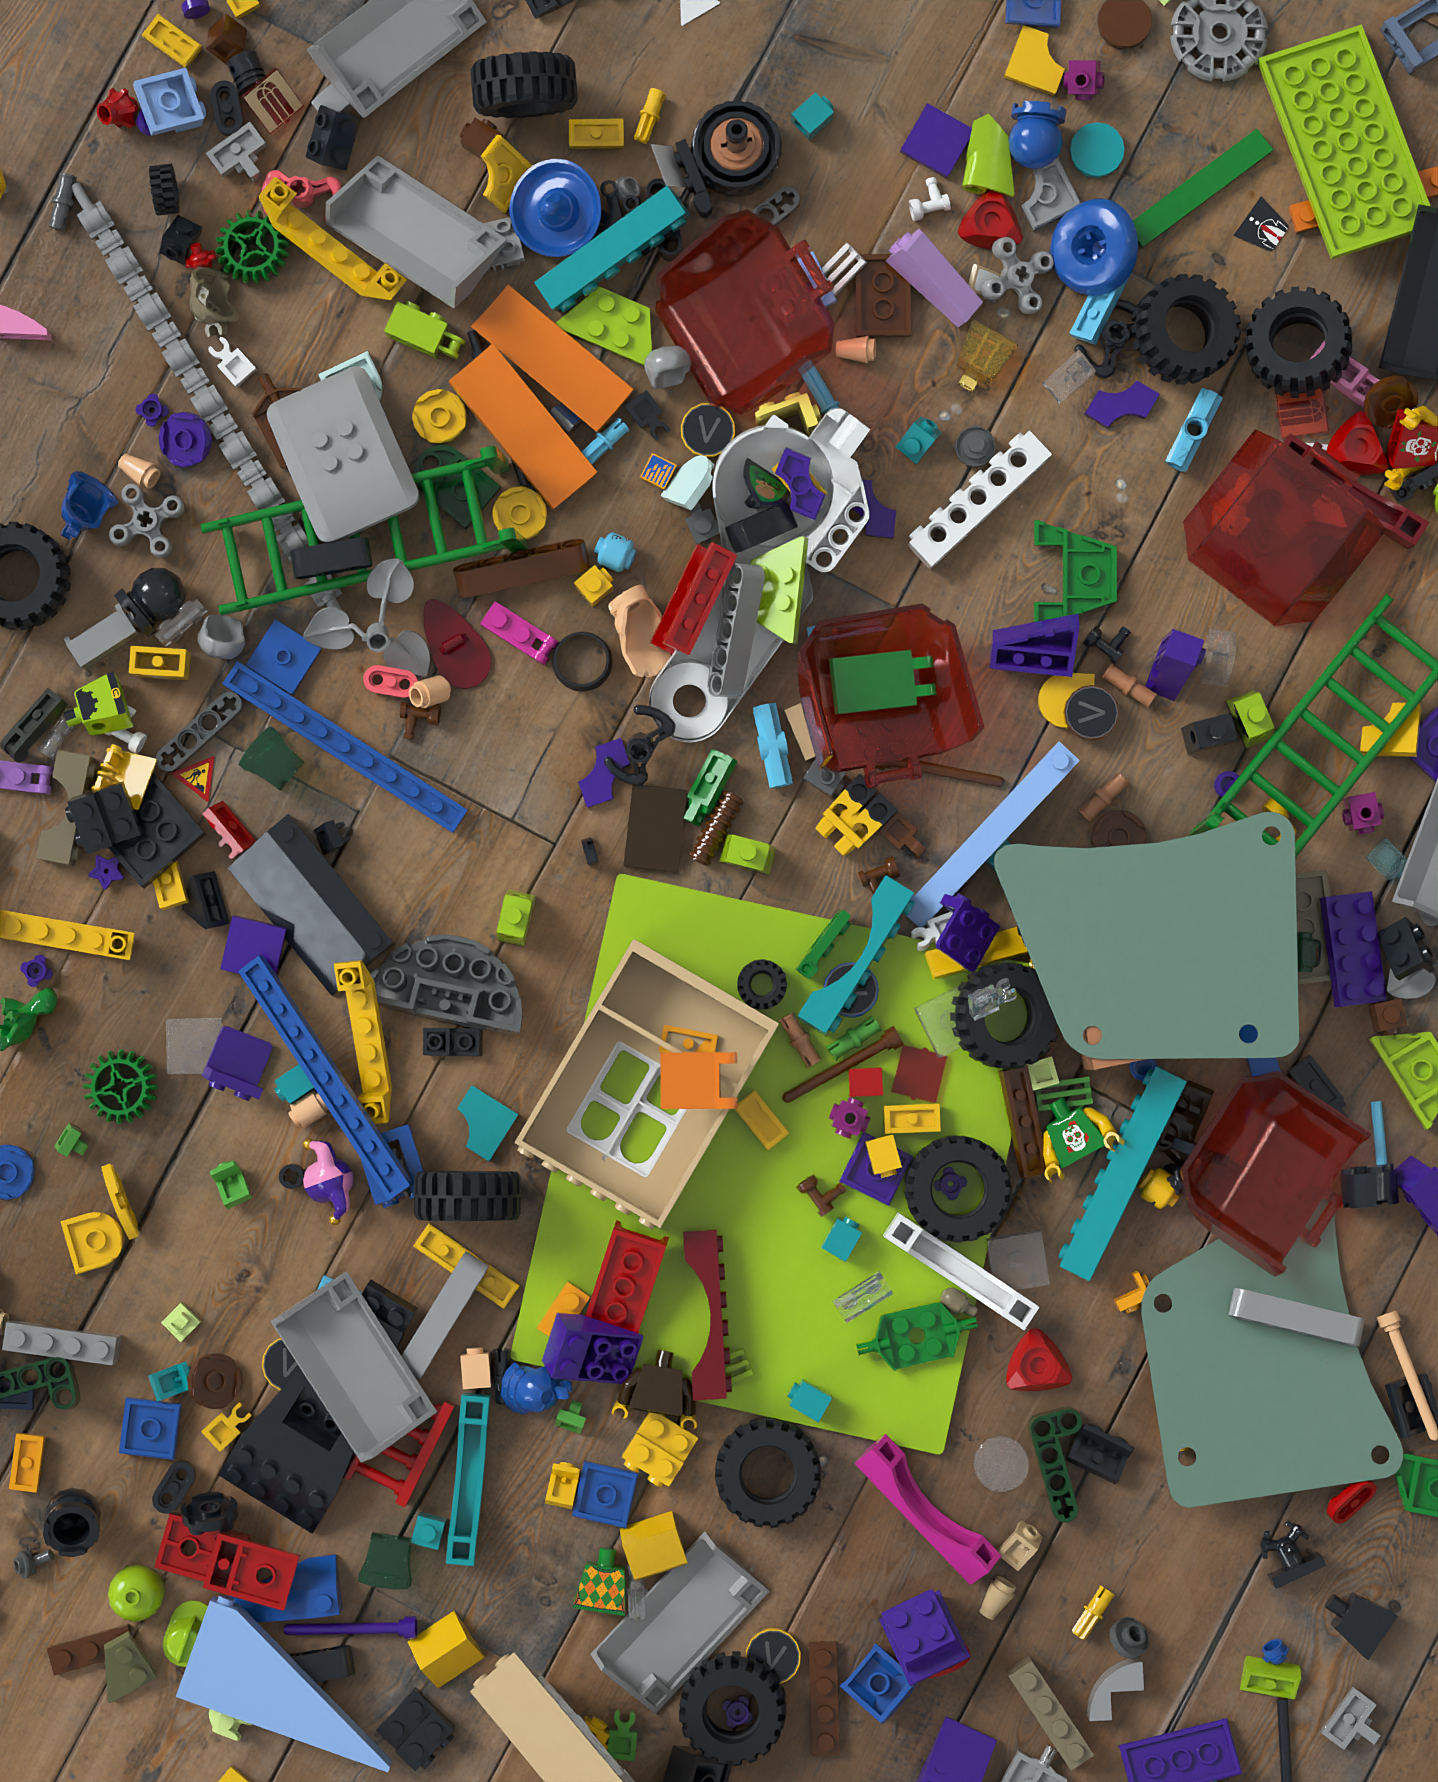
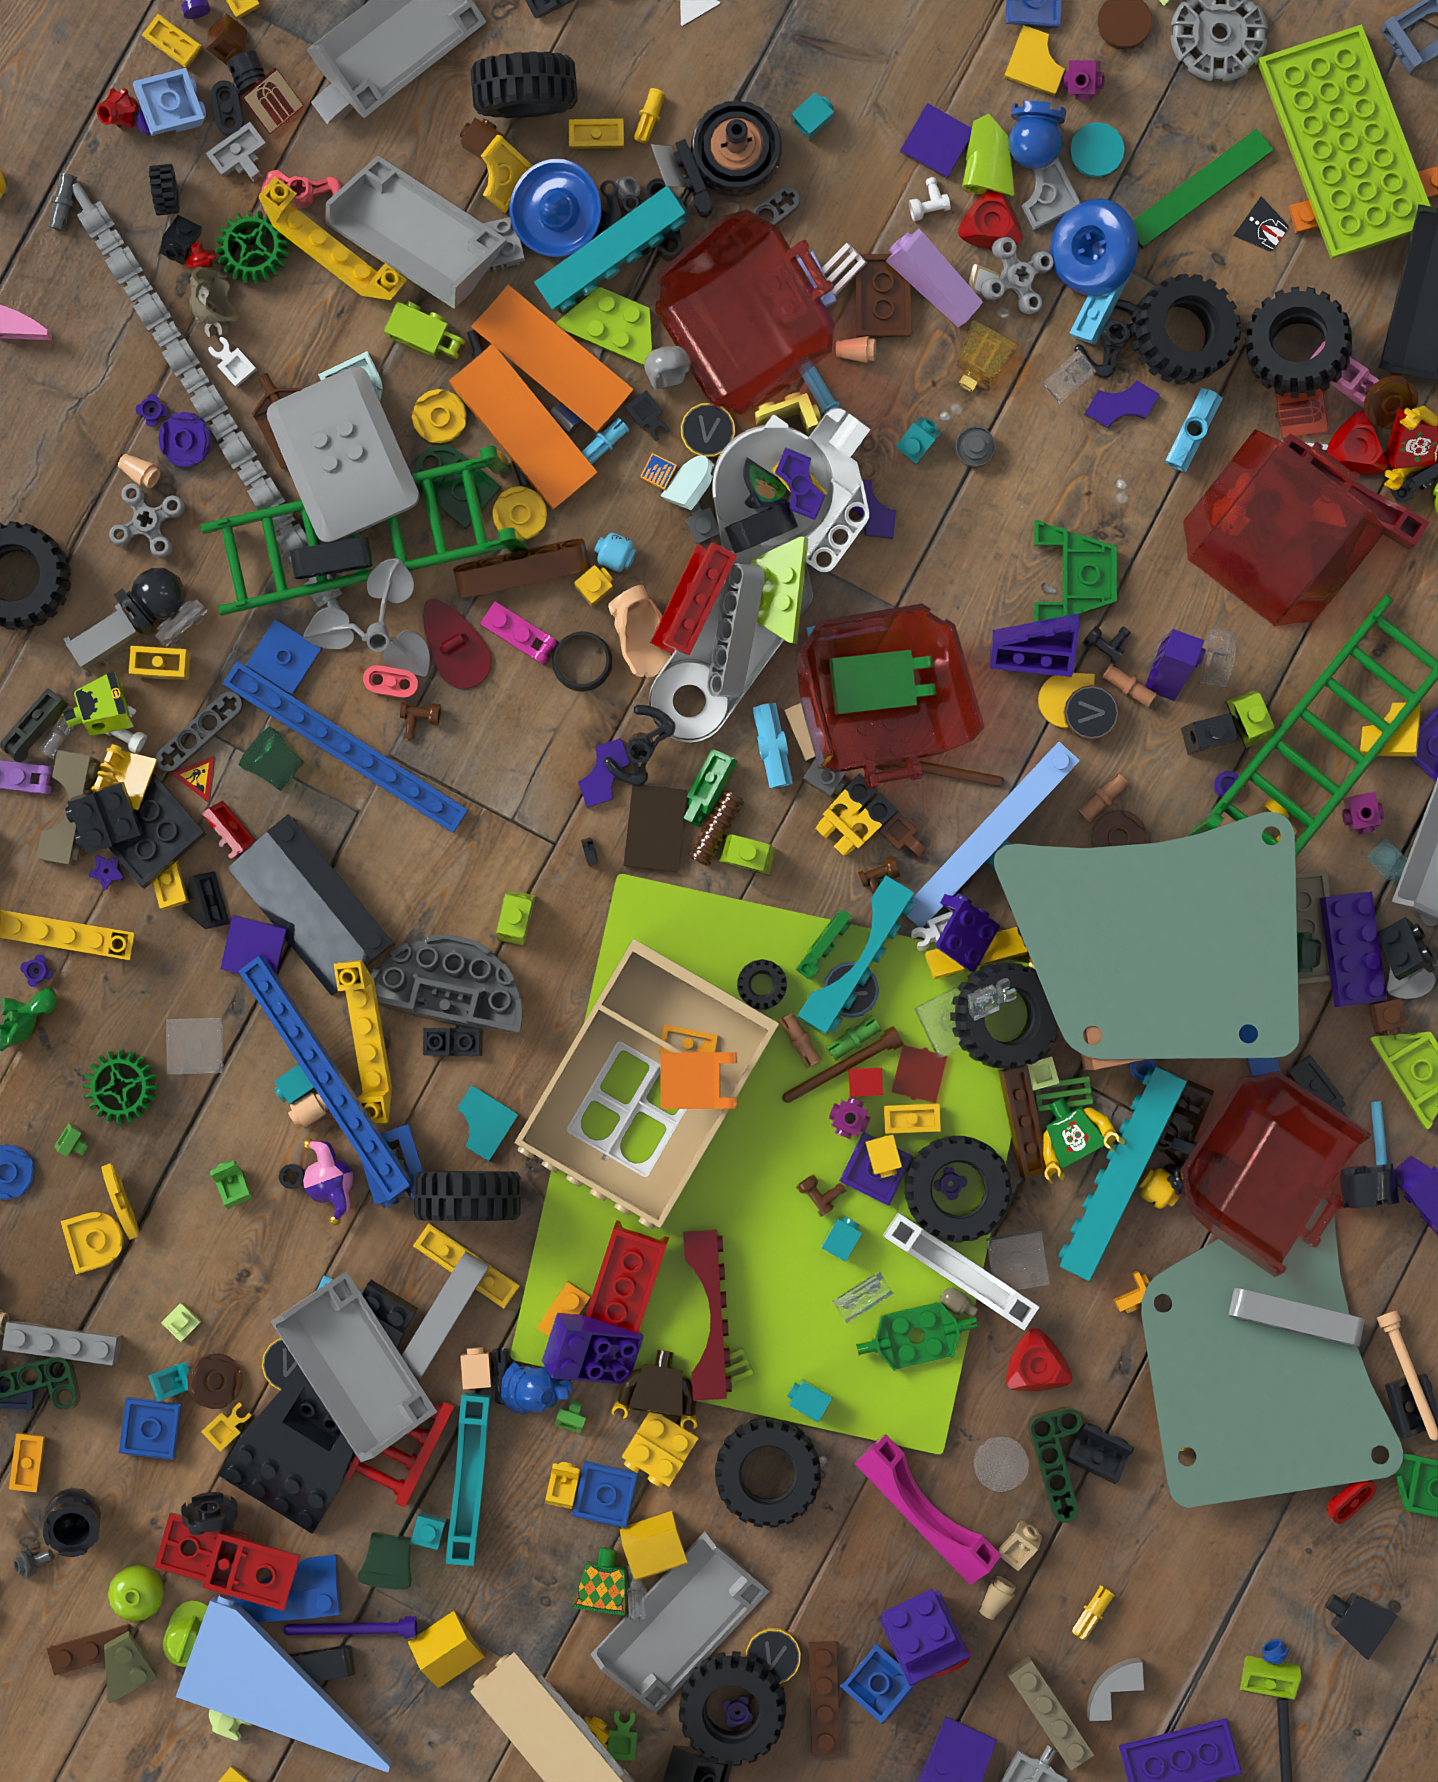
(85, 504): blue helmet -> none
(174, 1486): black plate -> none
(221, 637): light grey hair -> none
(237, 1063): dark purple bracket -> none
(329, 837): black tile -> none
(333, 137): black bracket -> none
(416, 1730): black plate -> none
(430, 692): light nougat brick -> none
(761, 1120): yellow plate -> none
(1035, 456): white brick -> none
(1129, 1637): dark grey plate -> none
(1291, 1559): black piece -> none
(1351, 1720): light grey hinge -> none

